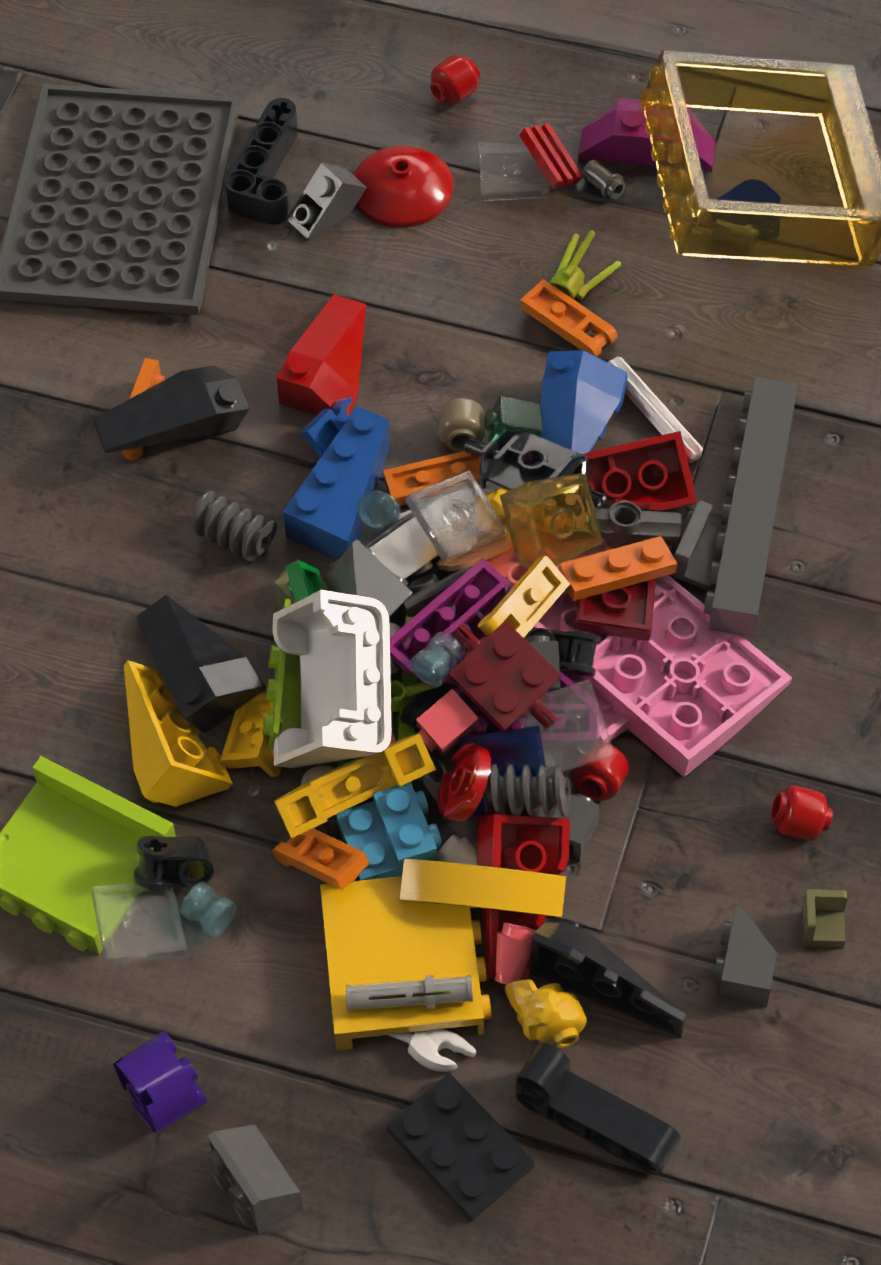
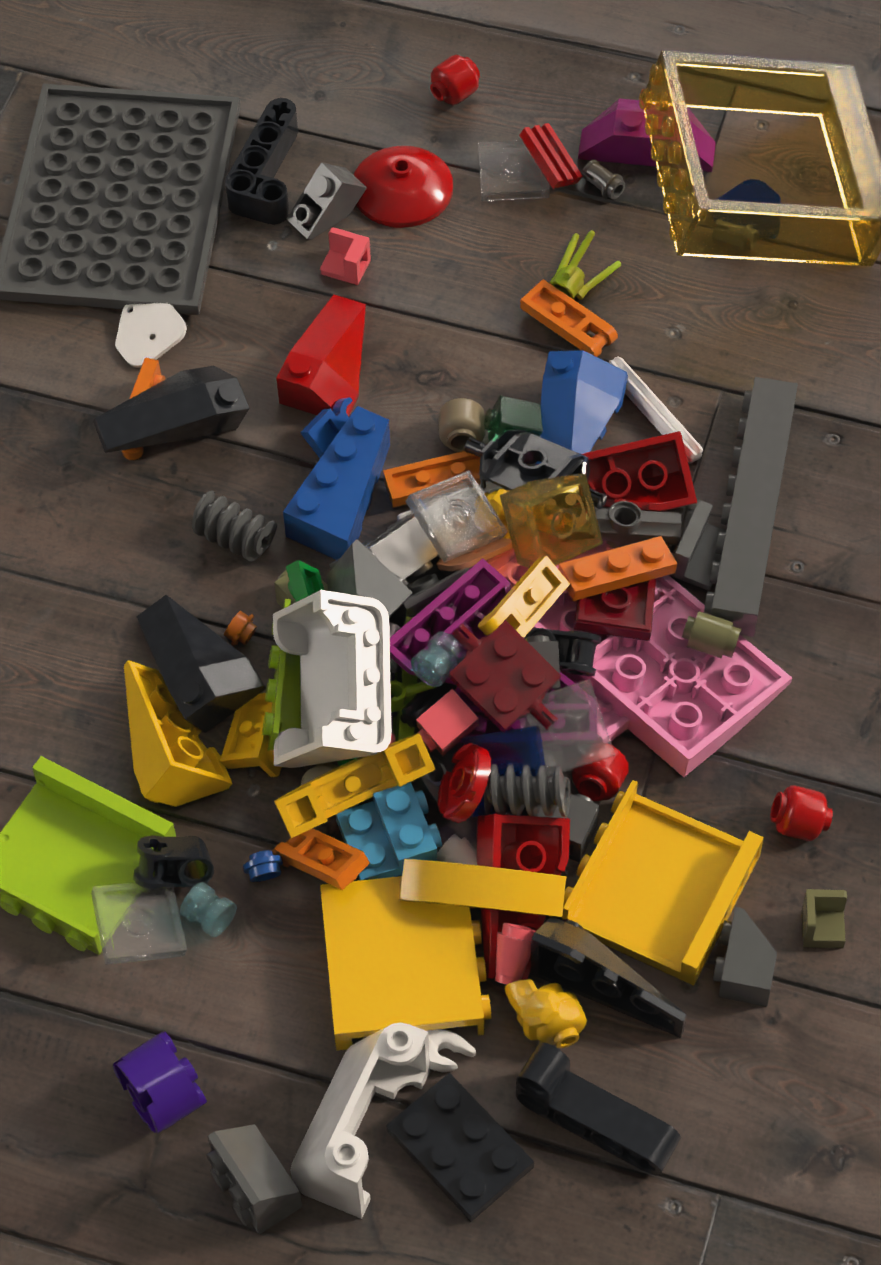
(148, 331): none -> white piece
(240, 628): none -> orange plate
(263, 866): none -> blue plate
(331, 1155): none -> white windscreen
(347, 256): none -> coral panel
(373, 507): clear light blue wheel -> none
(410, 993): light grey pin -> none
(660, 884): none -> yellow panel
(711, 635): none -> olive brick

